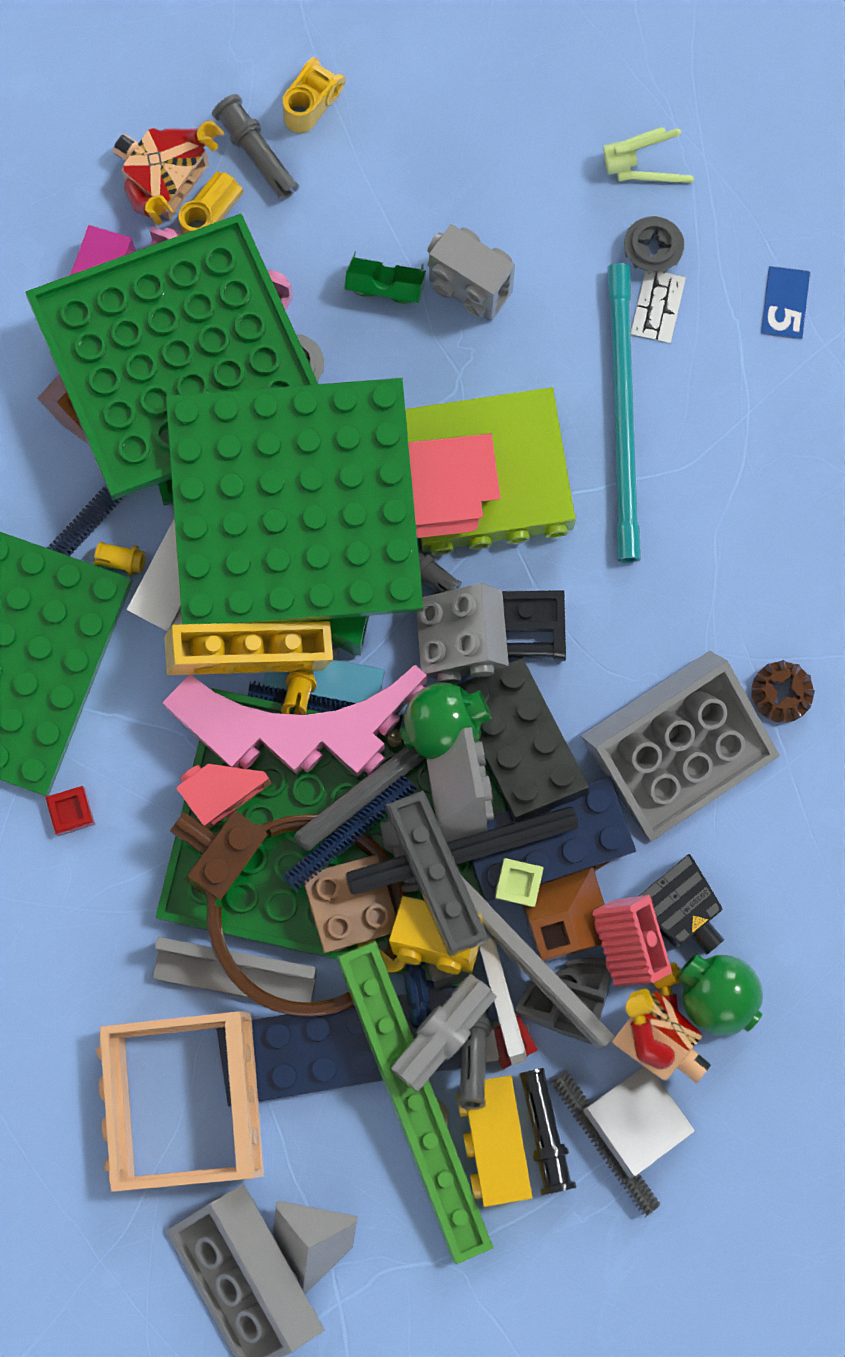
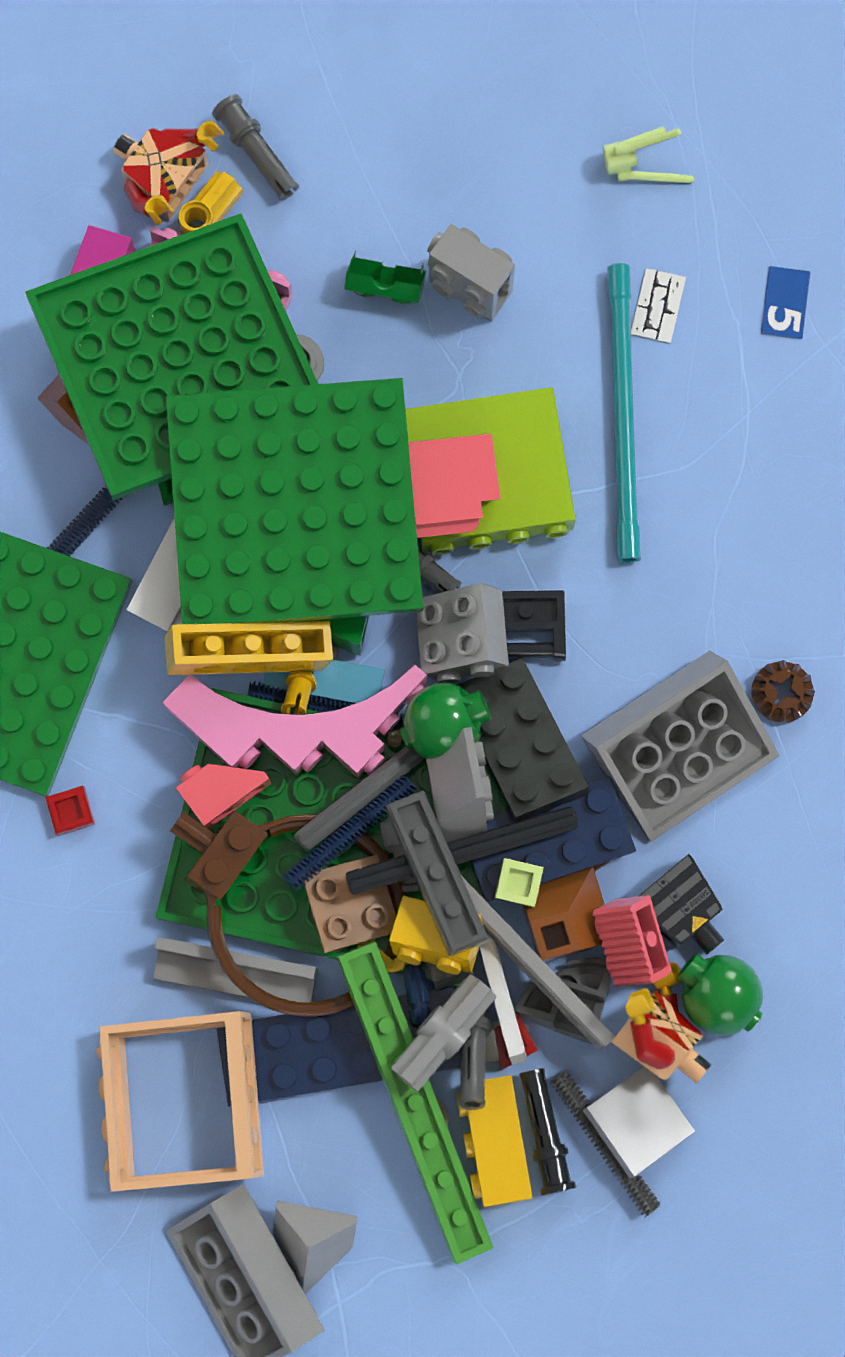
(120, 558): yellow pin -> none
(314, 89): yellow piece -> none
(668, 237): dark grey gear -> none

